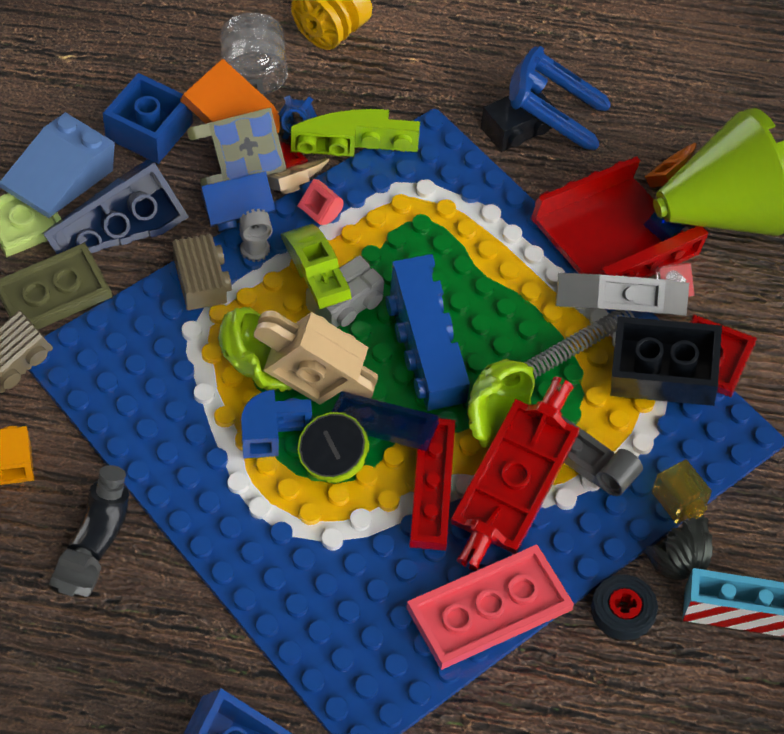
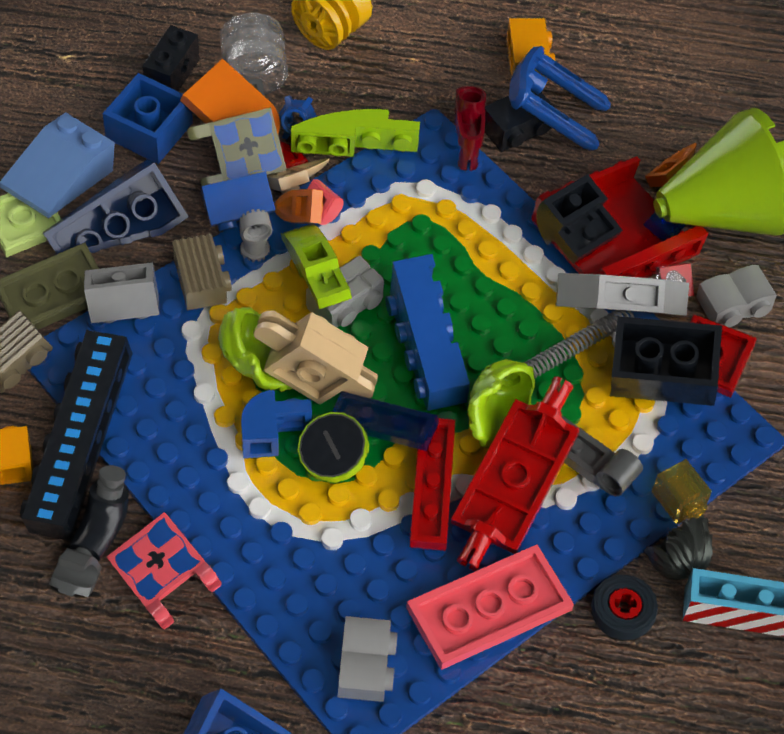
(77, 435): none -> black brick
(121, 293): none -> light grey brick
(158, 563): none -> coral flag
(173, 58): none -> black brick
(300, 206): none -> orange plate
(365, 659): none -> light grey brick
(469, 124): none -> dark red connector
(523, 36): none -> light orange brick
(577, 219): none -> black brick
(736, 296): none -> light grey brick

